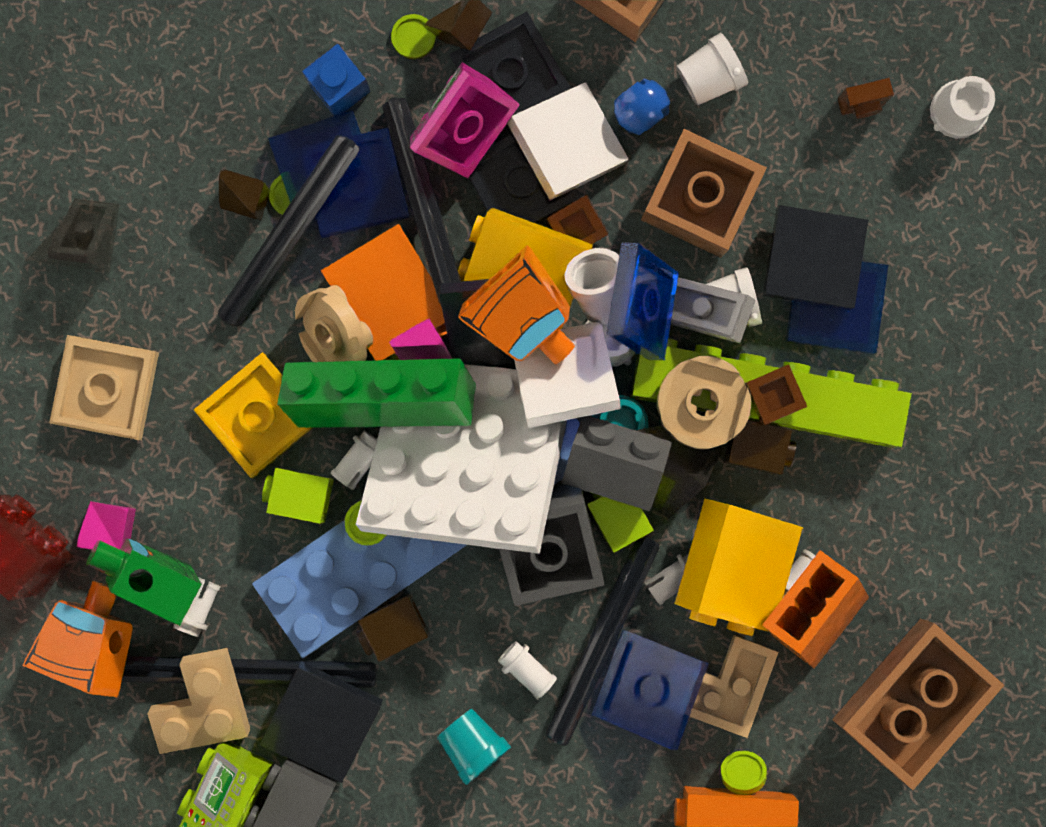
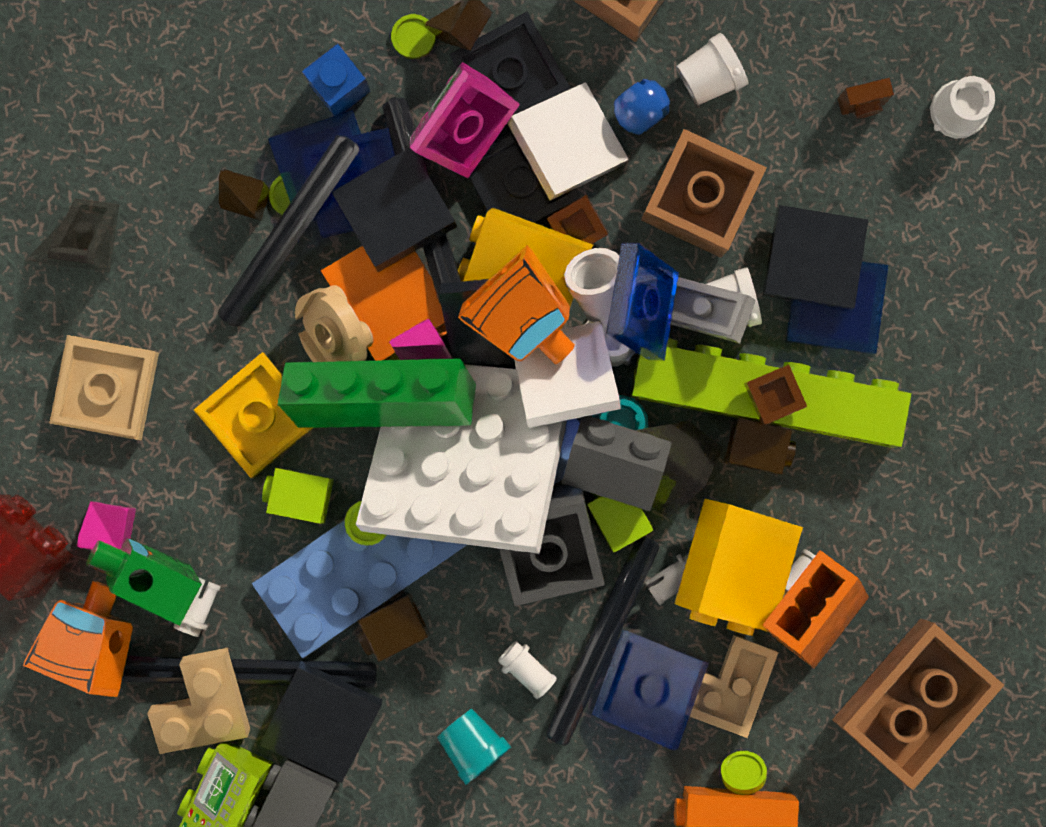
(356, 460): white pin -> none
(394, 209): none -> black tile
(725, 389): tan plate -> none

